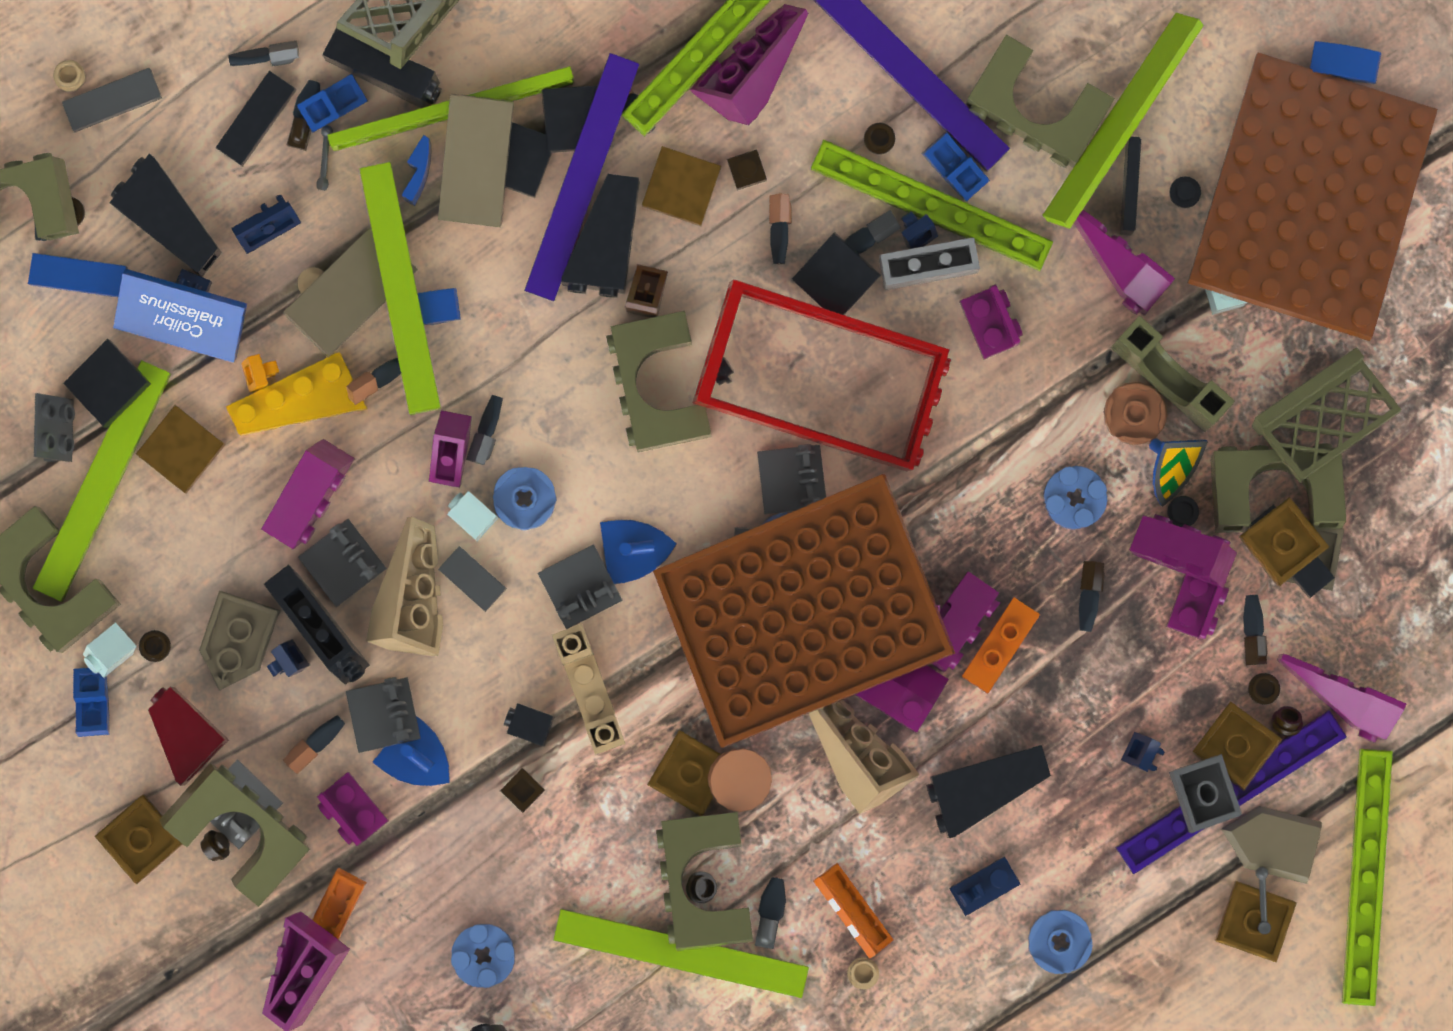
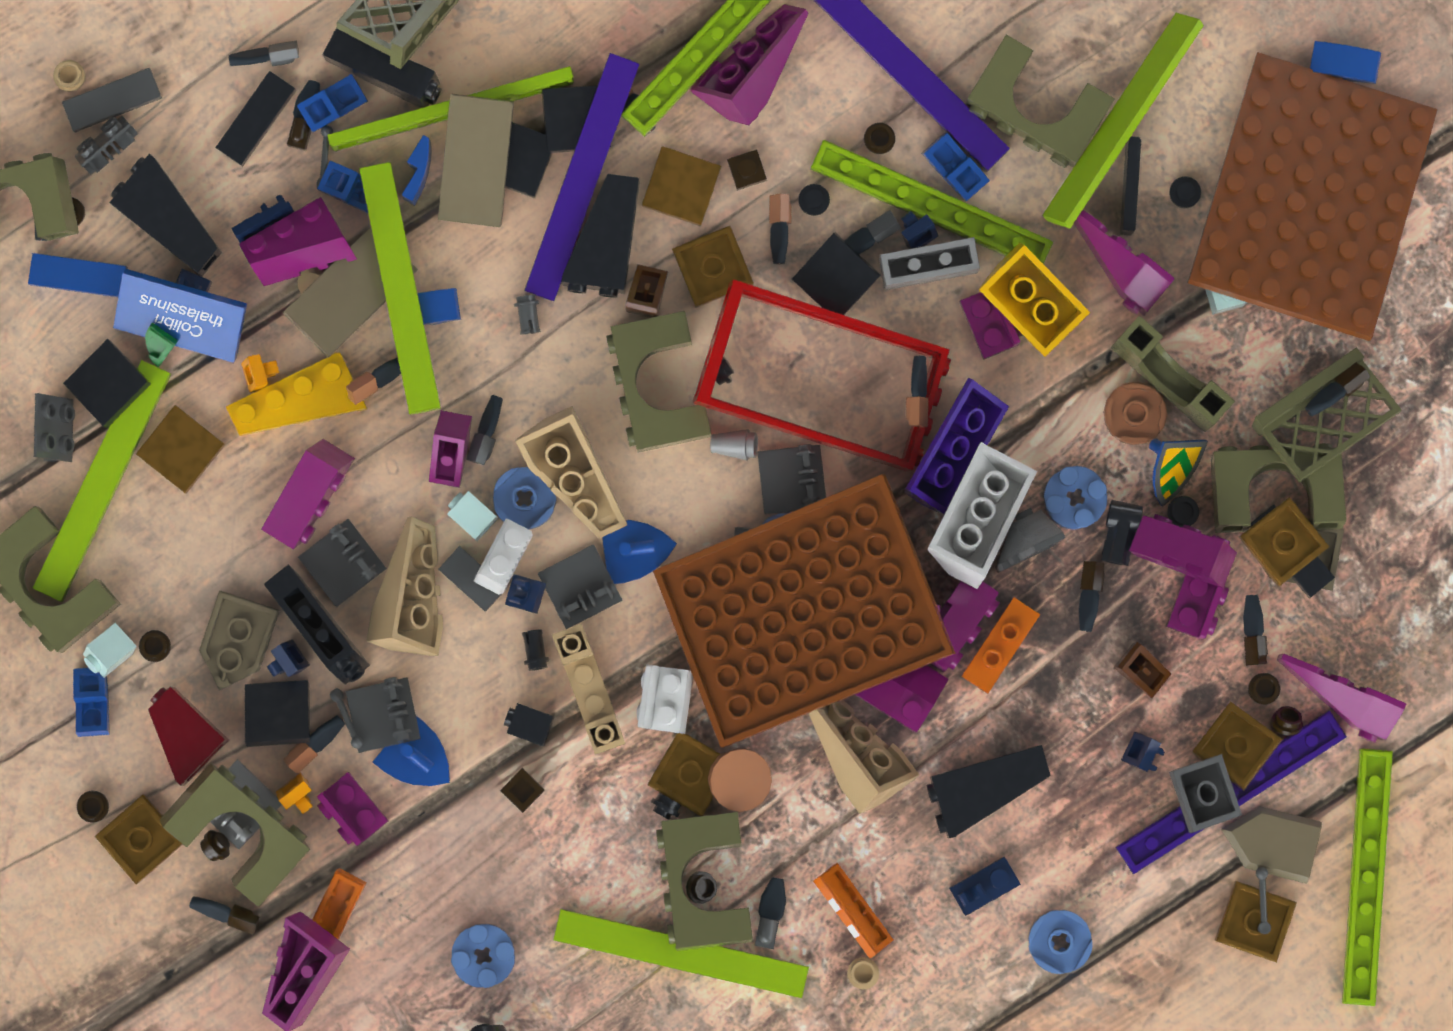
(89, 150): none -> dark grey hinge
(92, 806): none -> dark brown plate
(158, 344): none -> green tile
(237, 917): none -> piece
(277, 713): none -> black tile
(295, 793): none -> light orange tile
(296, 244): none -> magenta wedge
(337, 696): none -> dark grey hinge
(343, 185): none -> blue slope
(503, 557): none -> white brick
(525, 594): none -> dark blue tile
(528, 314): none -> dark grey pin
(535, 650): none -> black pin
(566, 462): none -> tan wedge
(664, 699): none -> white bracket
(665, 806): none -> black plate
(711, 264): none -> pearl gold tile
(735, 444): none -> light grey cone
(814, 199): none -> black plate
(918, 404): none -> piece
(968, 423): none -> dark purple slope
(980, 514): none -> white slope
(1028, 537): none -> dark grey wedge
(1033, 299): none -> yellow slope
(1122, 526): none -> black piece
(1142, 669): none -> reddish brown slope
(1344, 385): none -> piece

